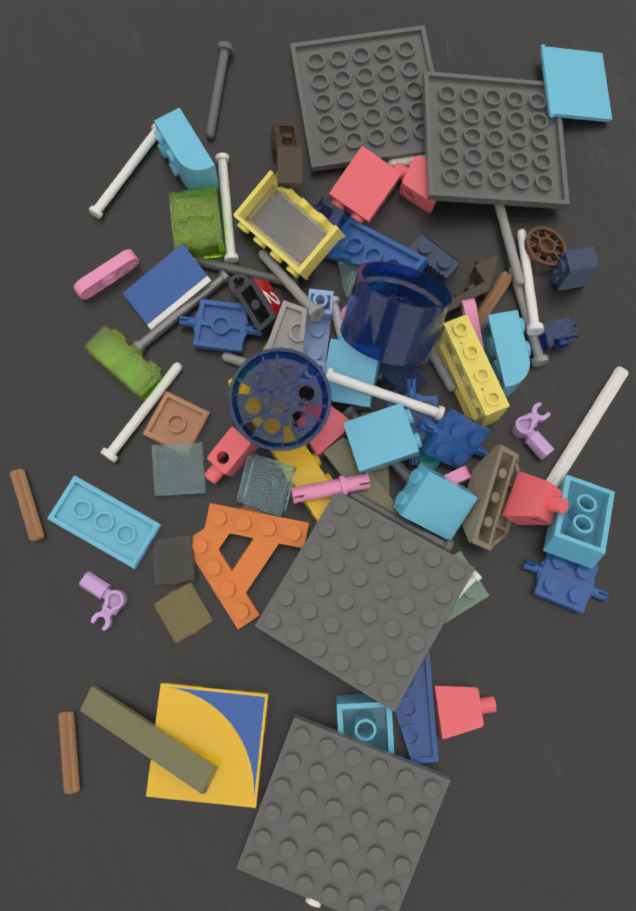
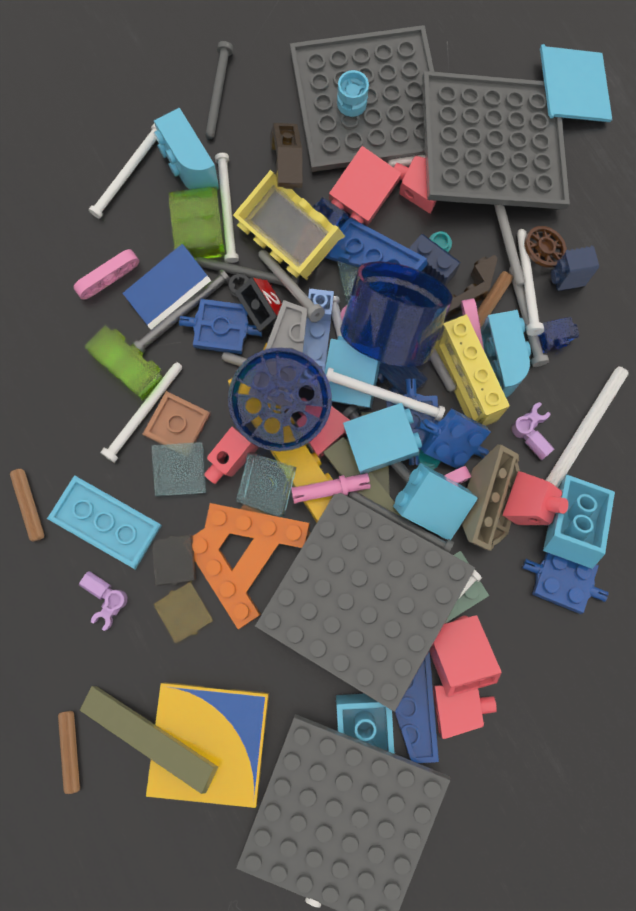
(352, 93): none -> medium azure wheel
(442, 239): none -> teal plate
(464, 657): none -> coral brick

